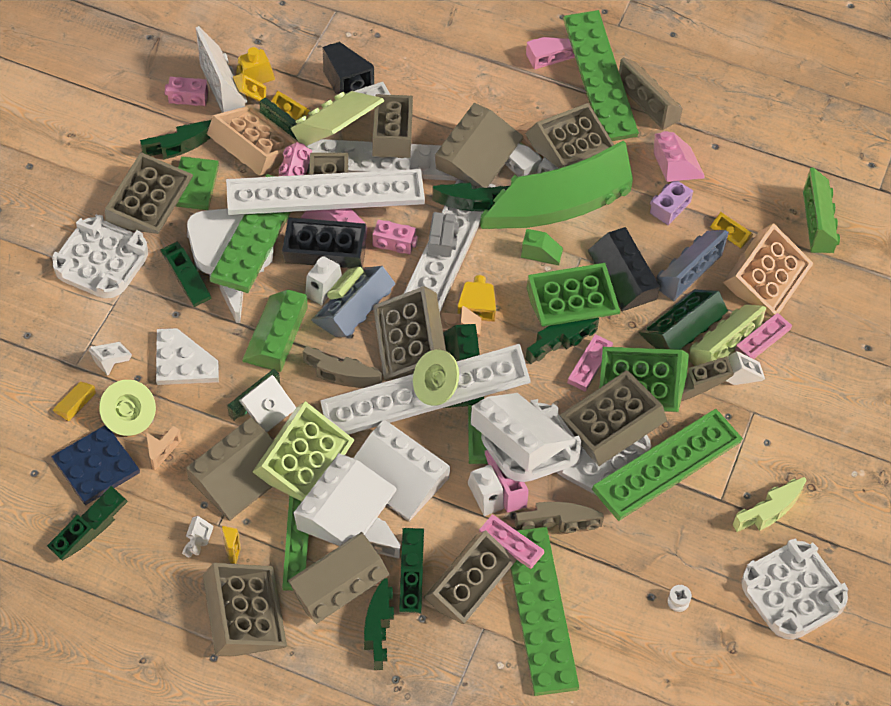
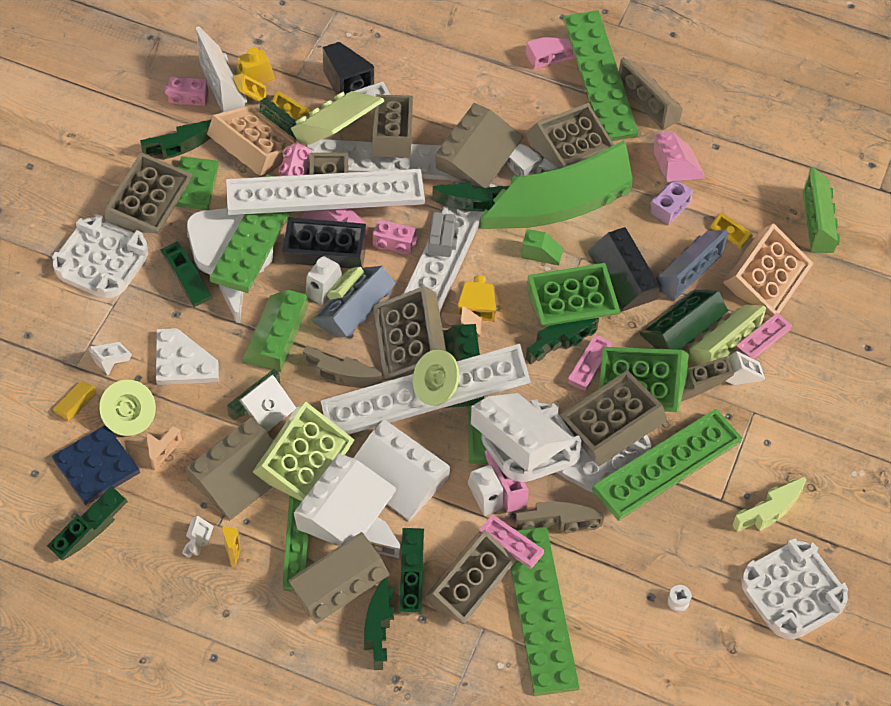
(243, 609): dark tan slope -> none

